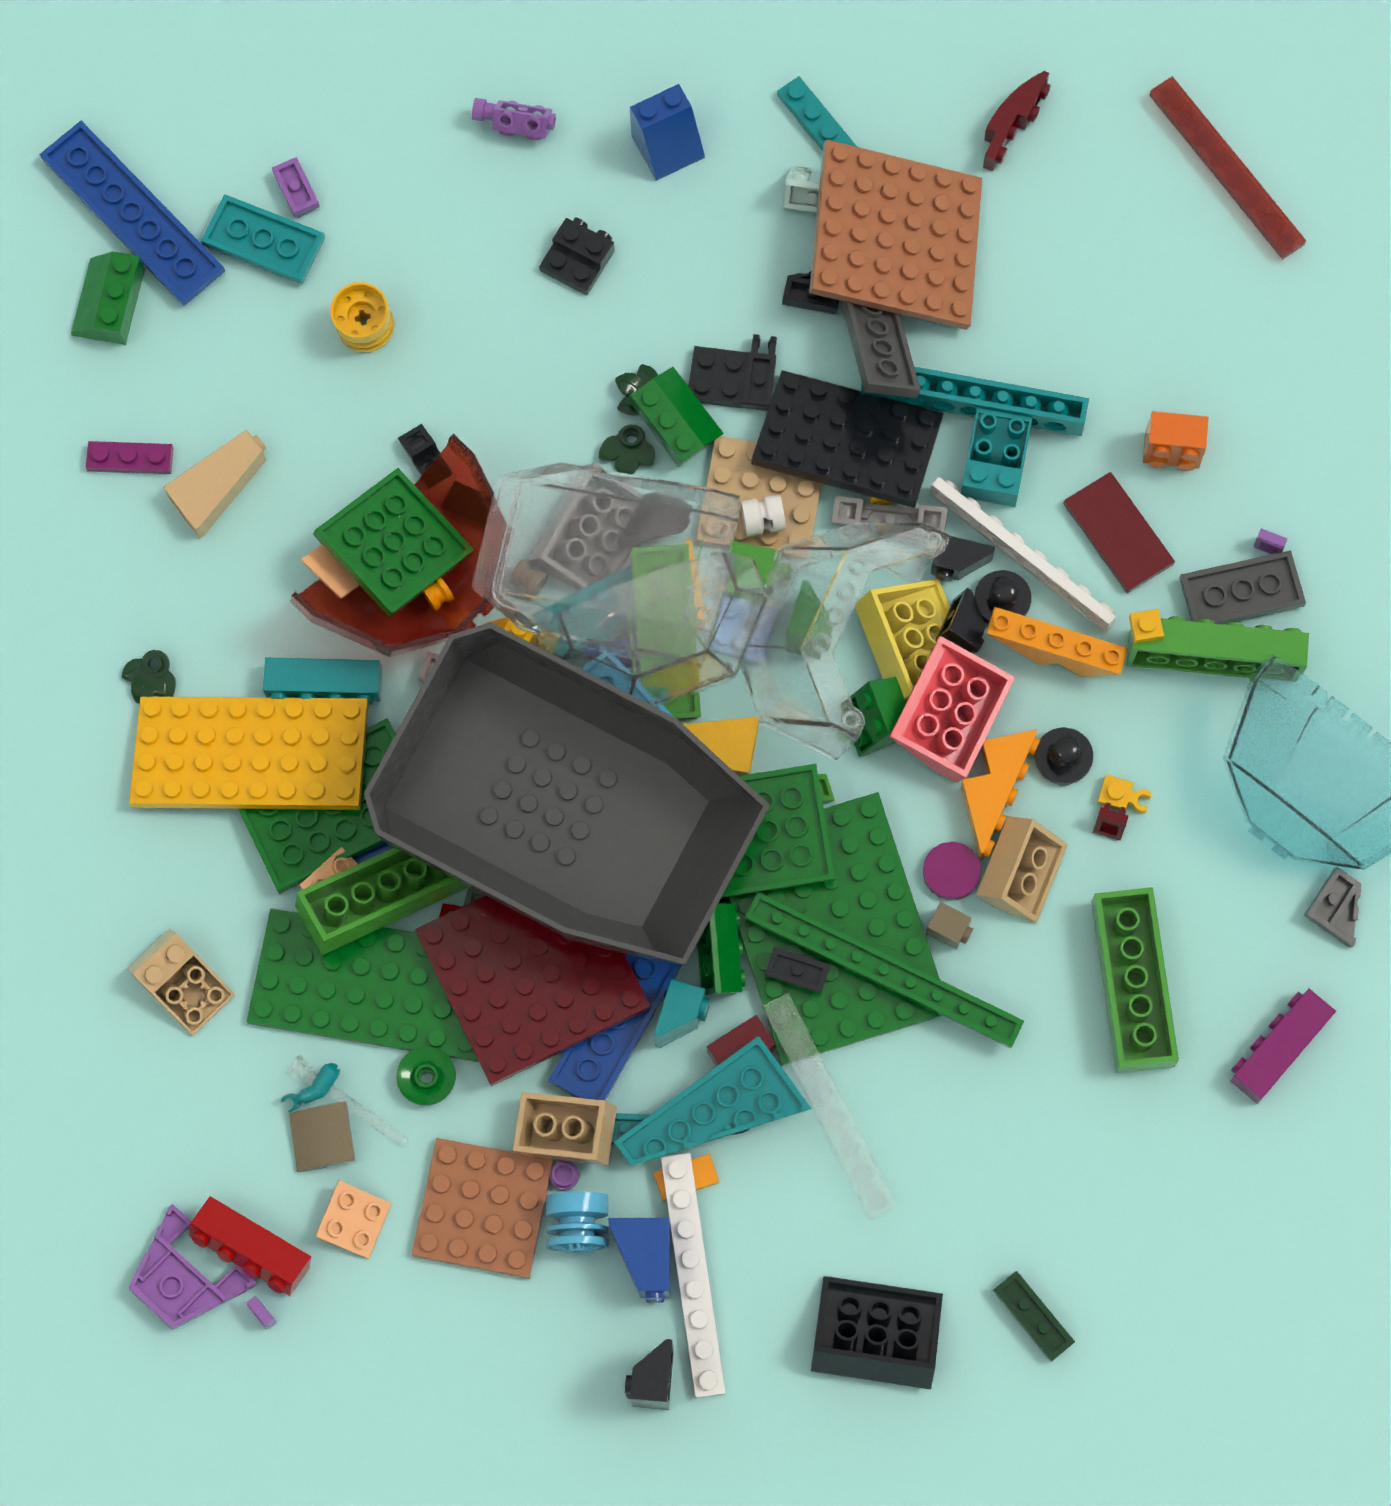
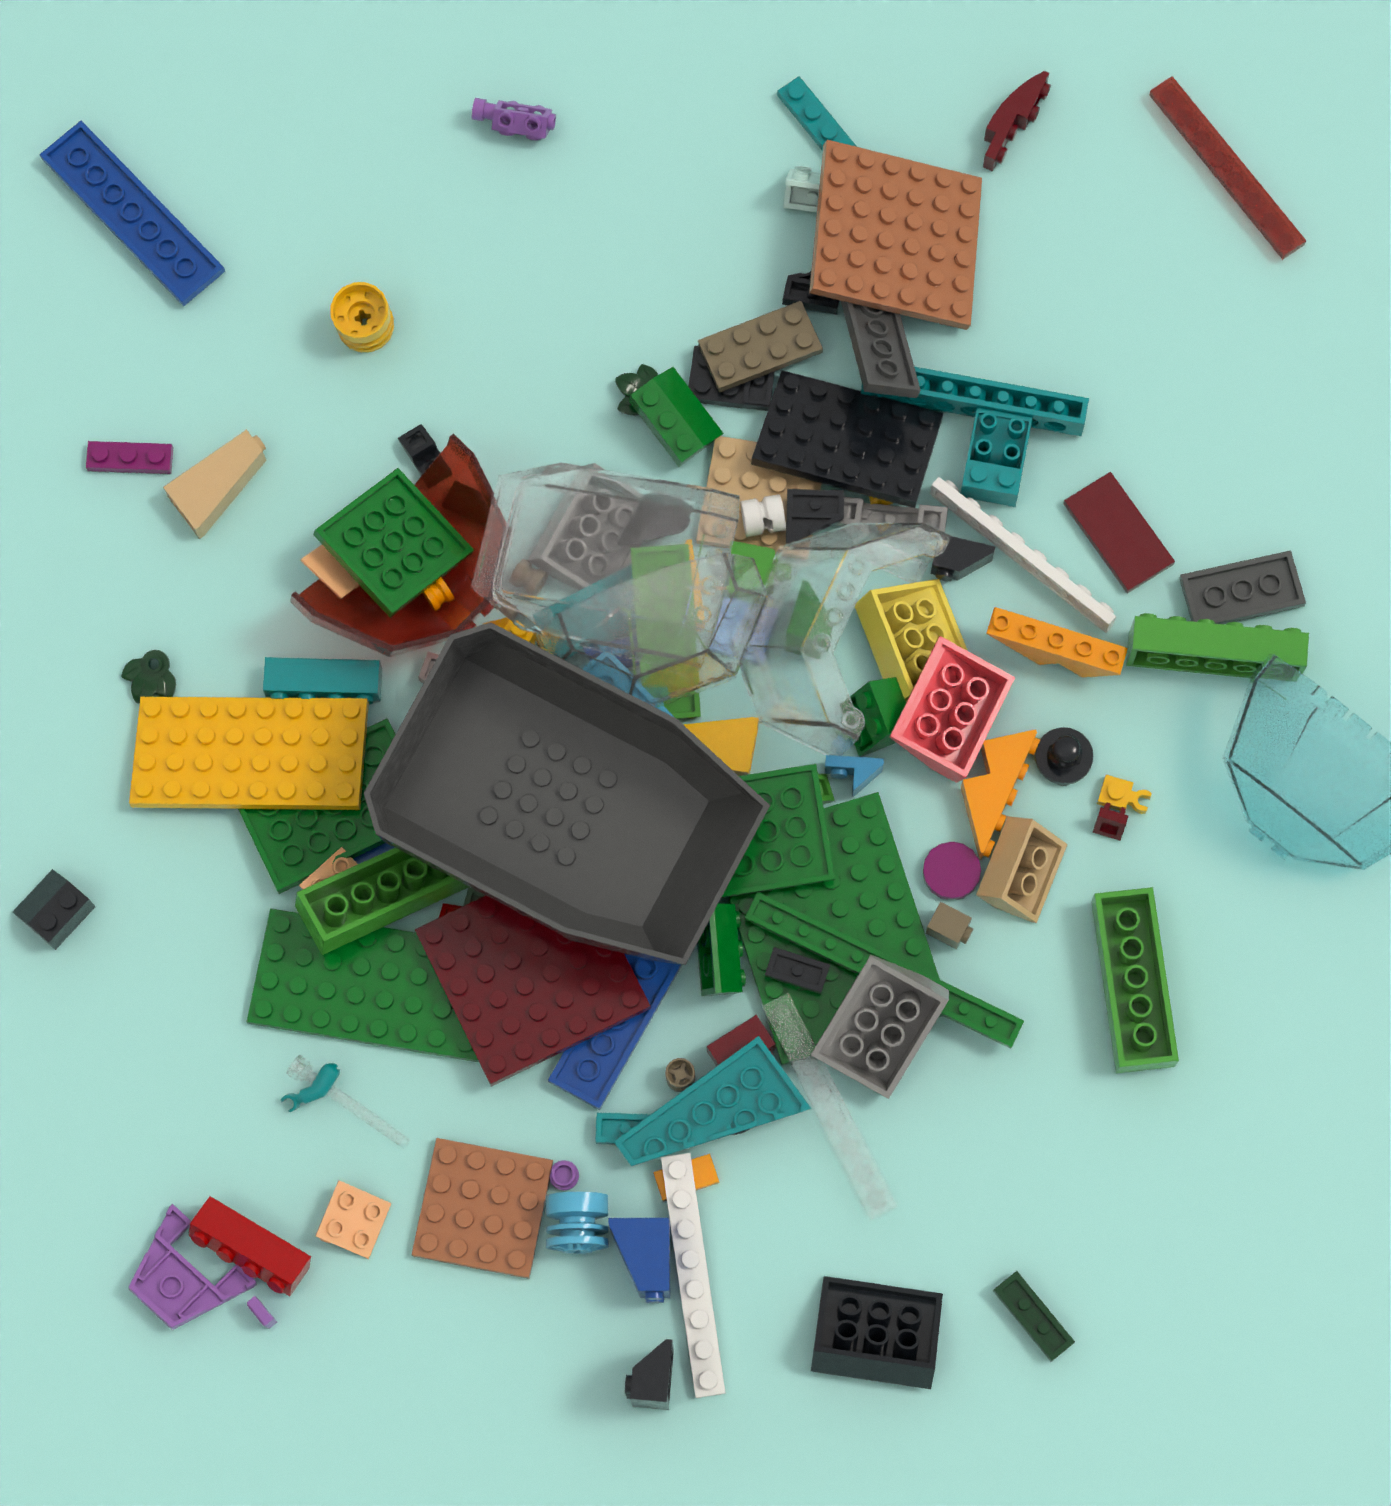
(54, 909): none -> black slope
(109, 297): green slope -> none
(181, 981): tan slope -> none
(263, 239): teal plate -> none
(295, 187): medium lavender plate -> none
(322, 1136): dark tan slope -> none
(423, 1061): green dish -> none
(565, 1128): tan brick -> none
(577, 255): black plate -> none
(628, 455): dark green plate -> none
(666, 132): blue slope -> none
(678, 1070): none -> dark tan wheel
(681, 1012): teal slope -> none
(760, 346): none -> dark tan plate
(812, 511): none -> black wing
(862, 769): none -> dark azure slope
(881, 1024): none -> light grey slope
(964, 623): black slope -> none
(1004, 591): black plate -> none
(1146, 626): yellow plate -> none
(1175, 440): orange brick -> none
(1270, 542): medium lavender tile -> none
(1282, 1046): magenta brick -> none
(1336, 906): dark grey wing -> none

